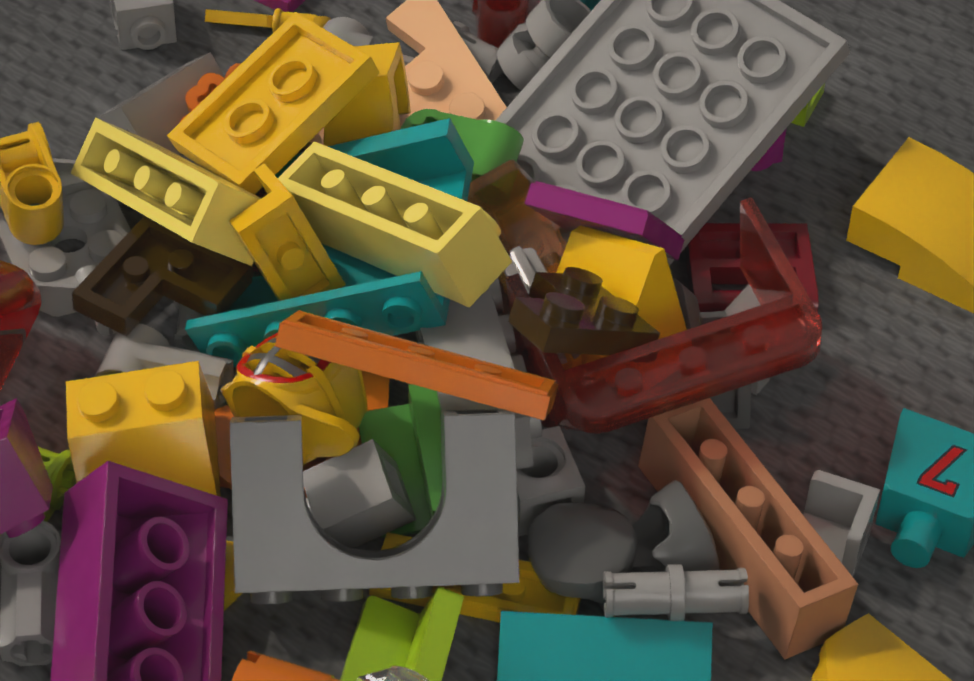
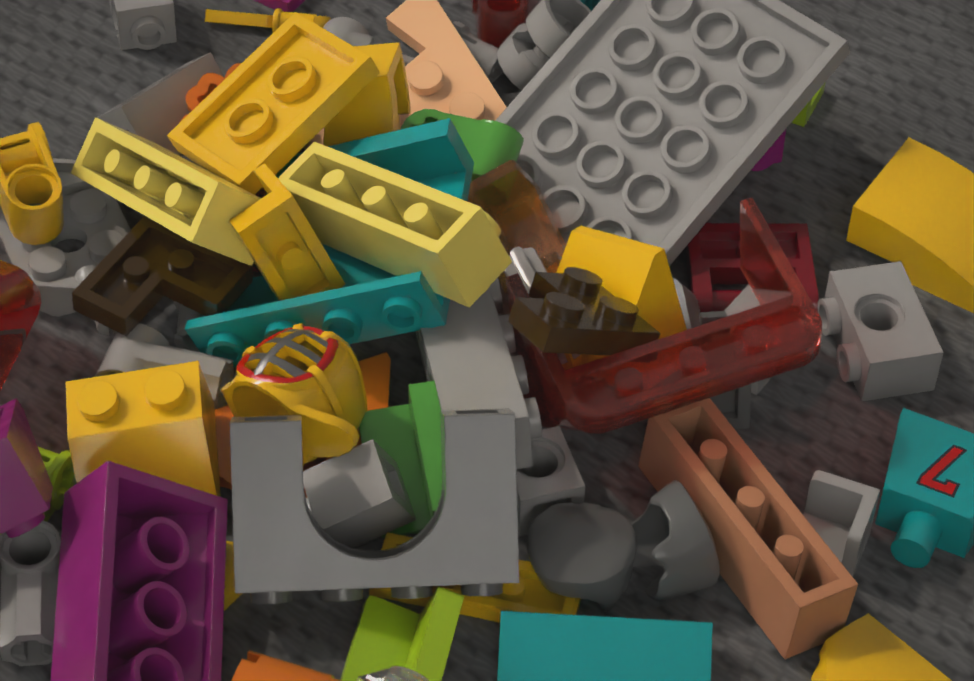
(417, 364): orange tile -> none
(572, 209): magenta tile -> none
(675, 592): light grey pin -> none
(880, 331): none -> light grey brick

